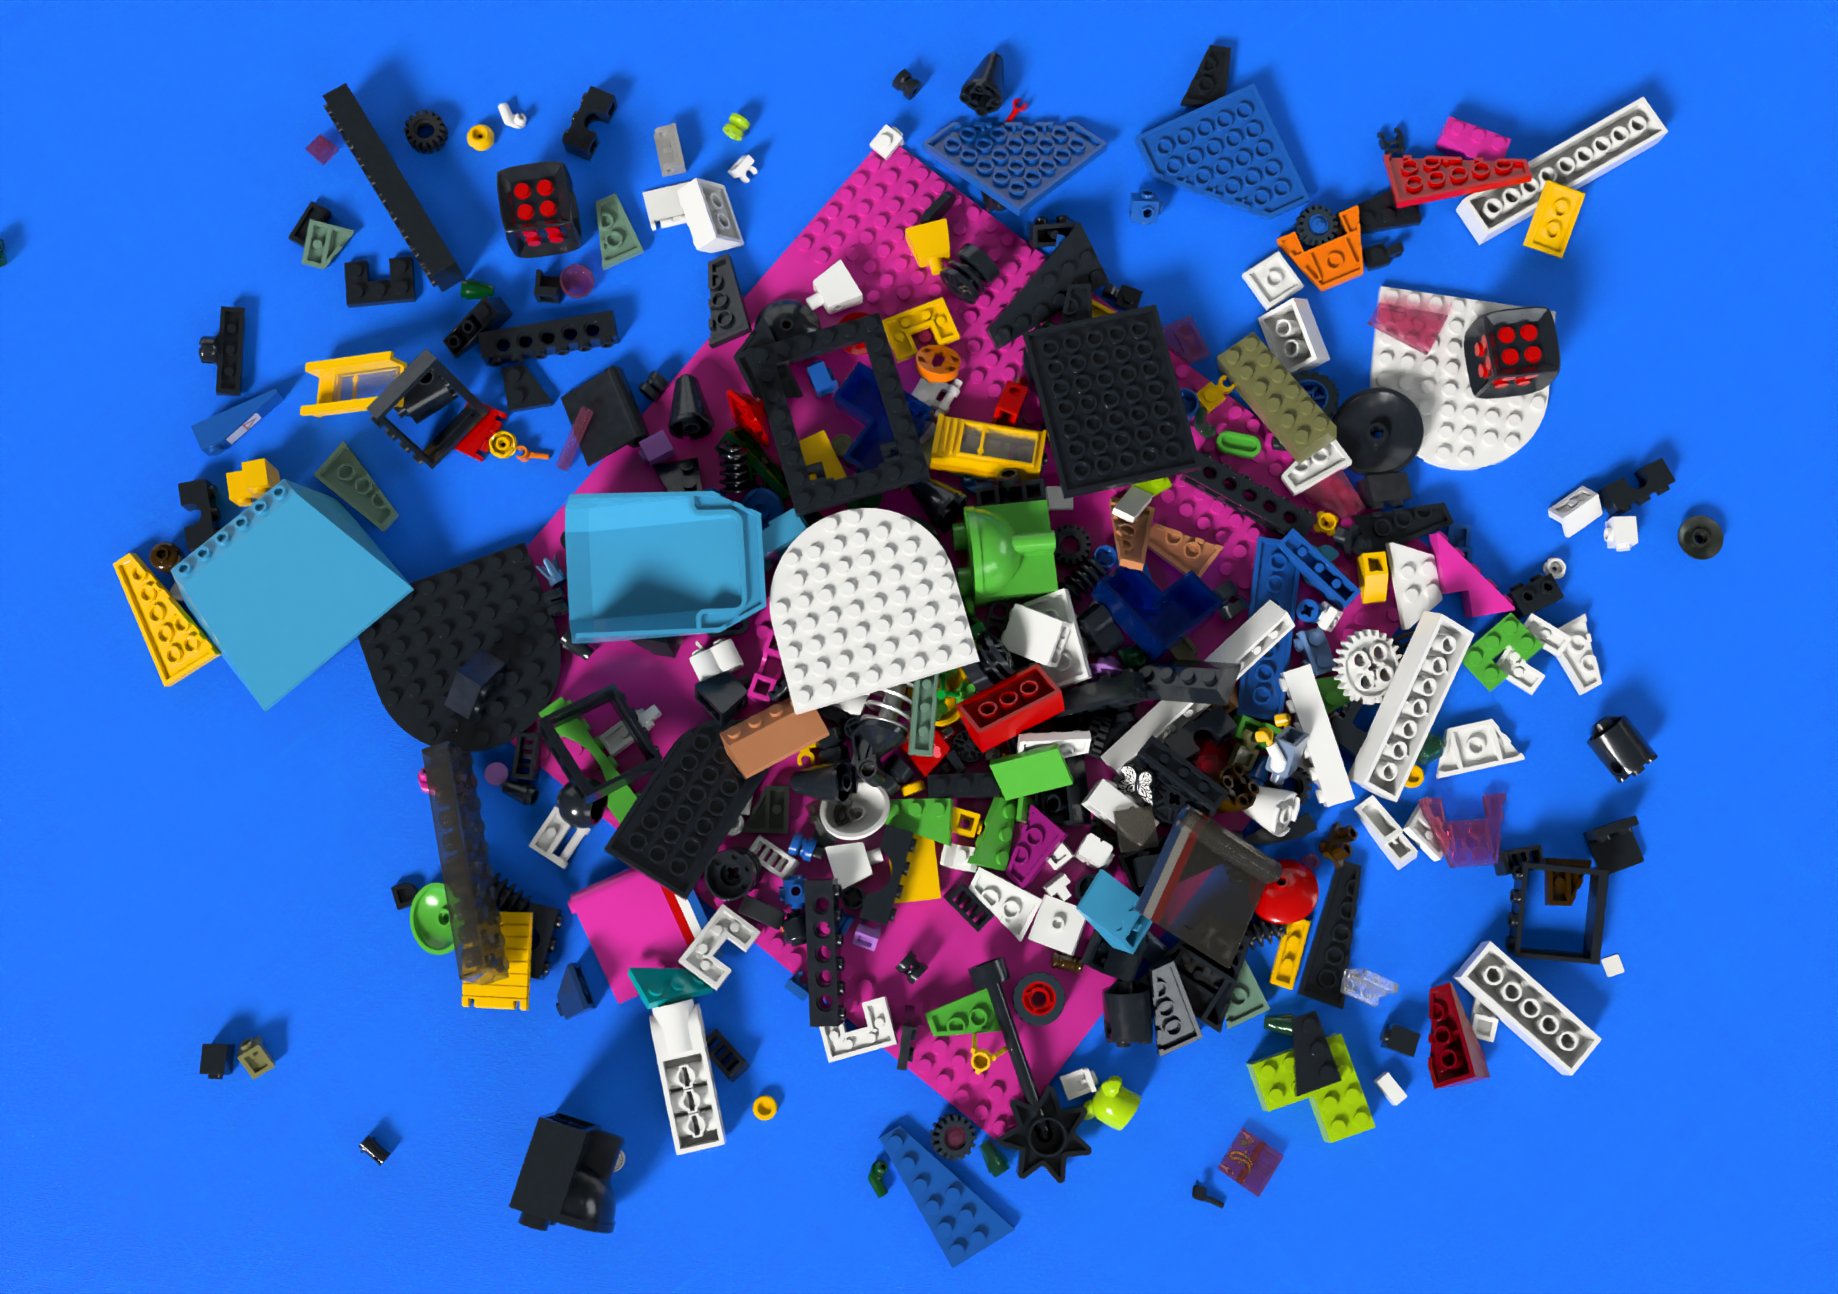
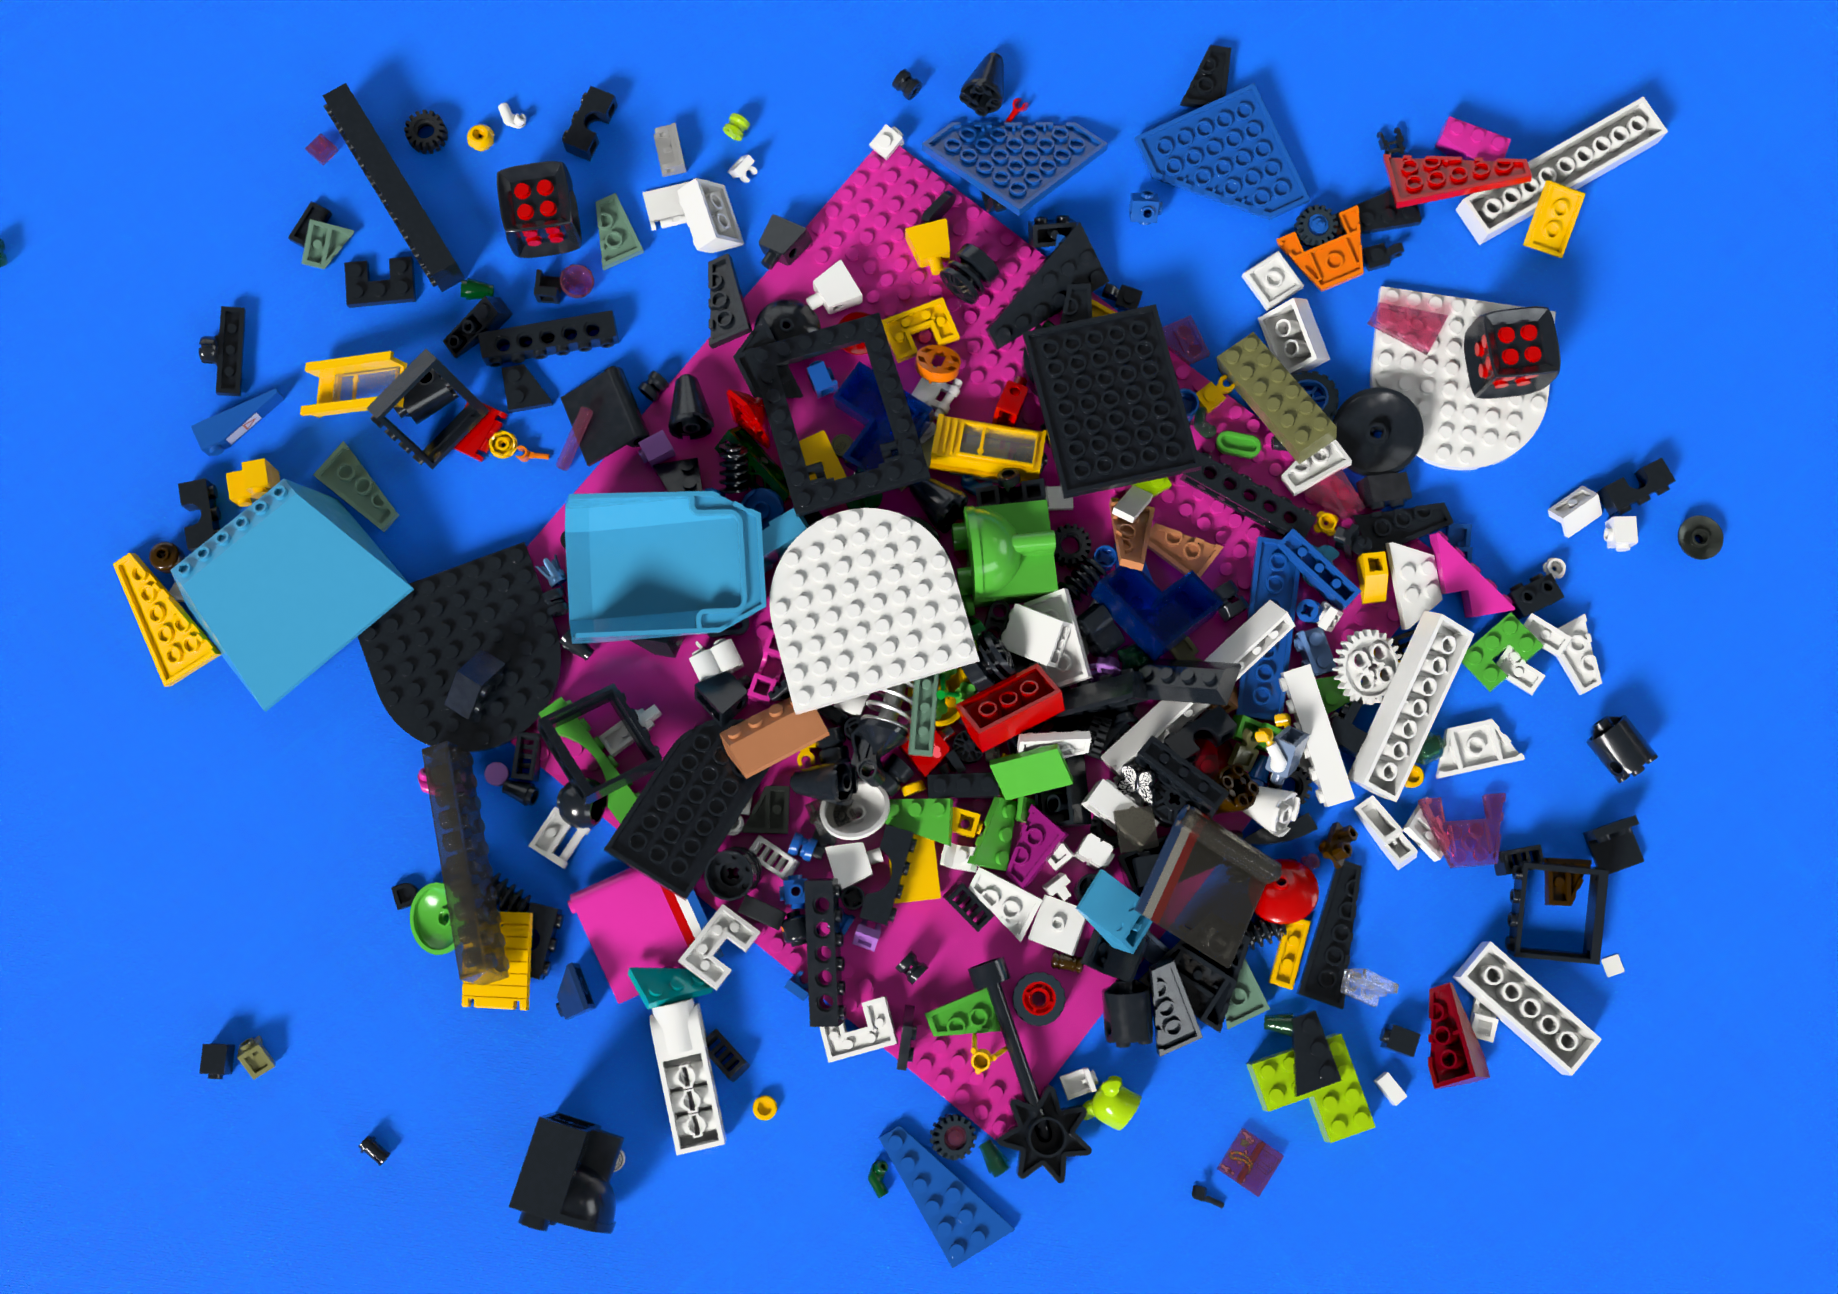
(783, 242): none -> black torso

